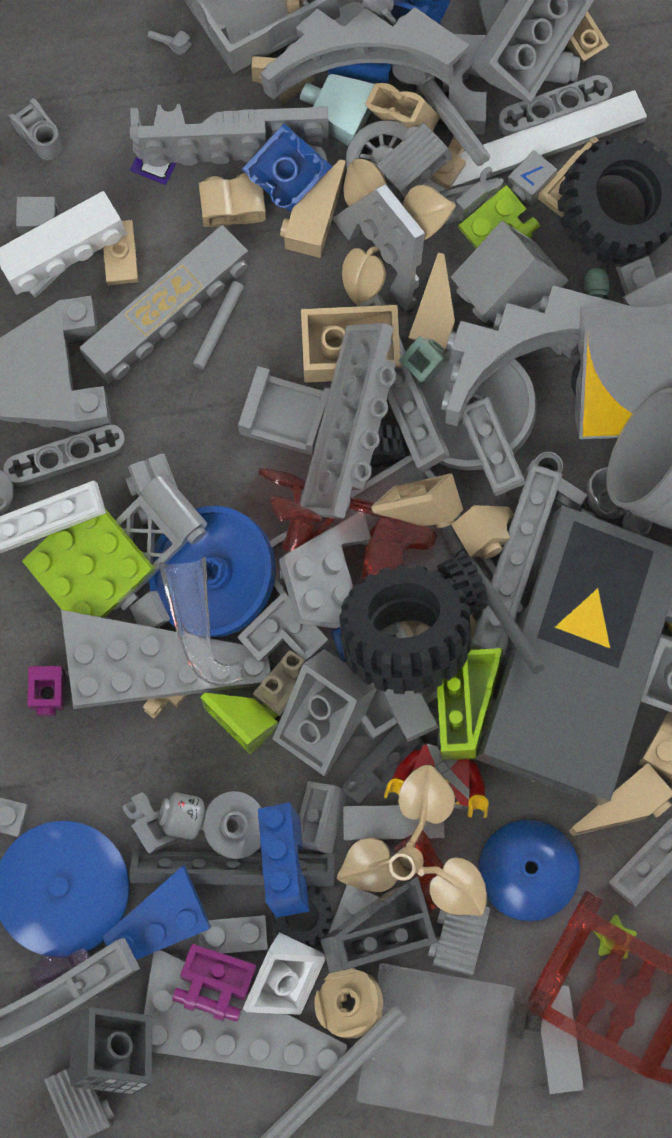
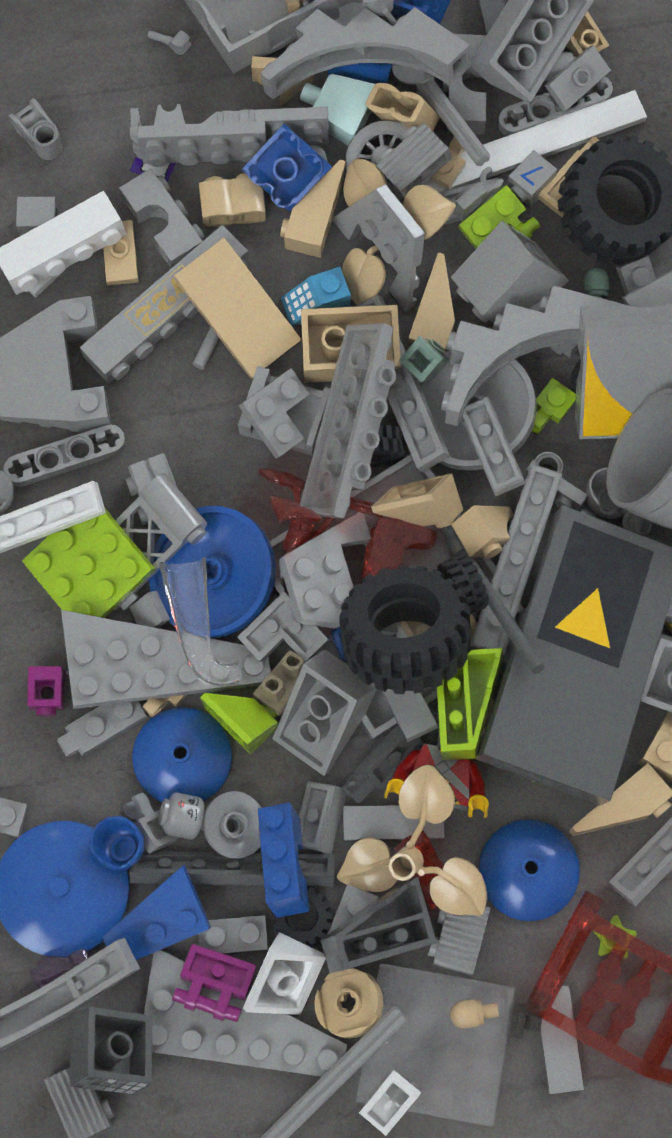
(100, 727): none -> light grey hinge
(117, 843): none -> blue hair
(150, 197): none -> light grey arch
(199, 772): none -> blue dish
(237, 307): none -> tan tile
(268, 413): none -> light grey plate
(317, 291): none -> dark azure slope
(390, 1102): none -> white slope
(472, 1013): none -> tan cylinder
(552, 404): none -> lime plate
(577, 77): none -> light grey plate

